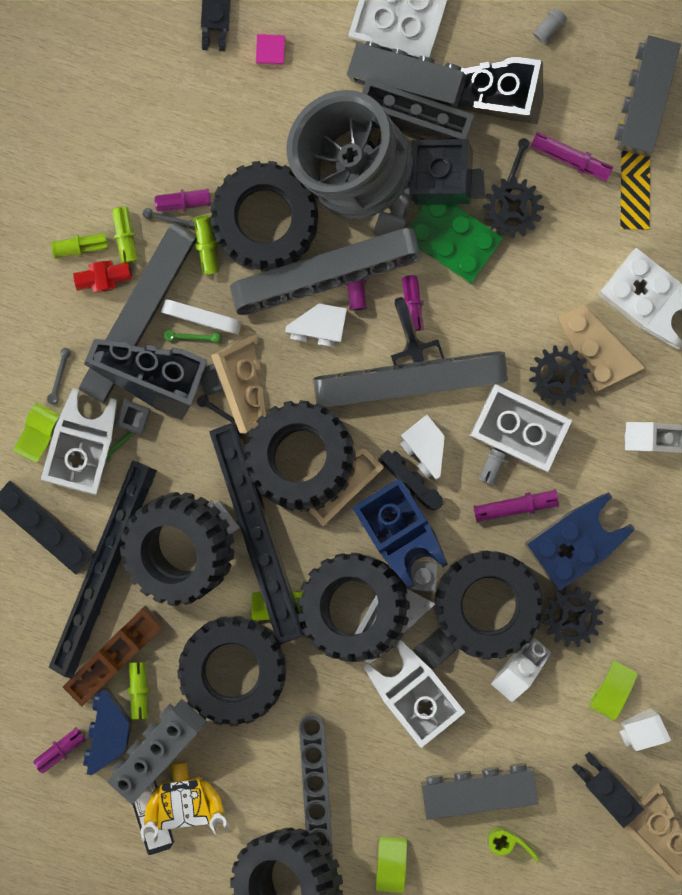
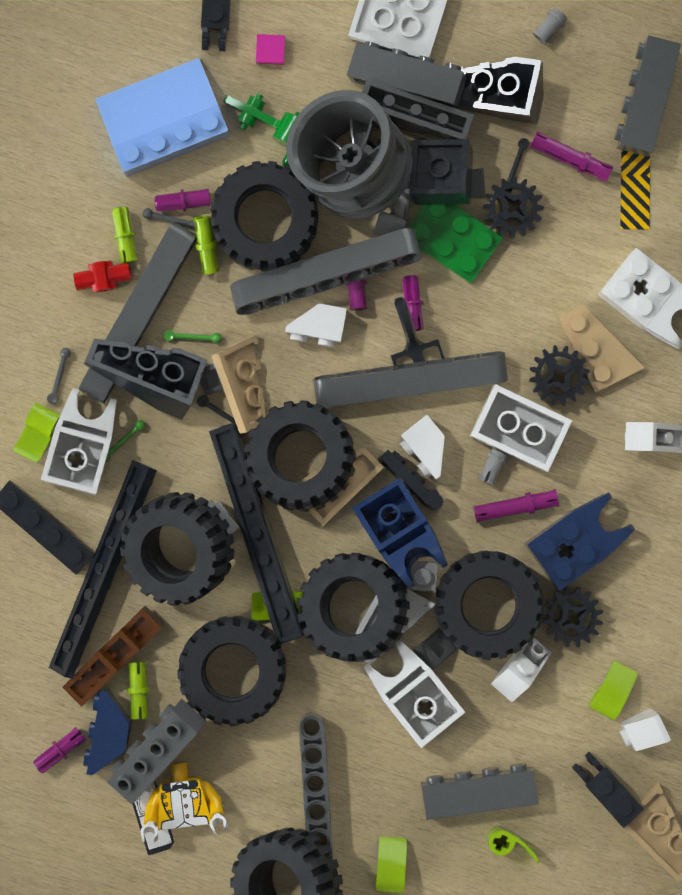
(79, 245): lime axle -> none
(132, 416): dark grey slope -> none
(162, 117): none -> light blue slope
(201, 317): white beam -> none
(252, 112): none -> green piece

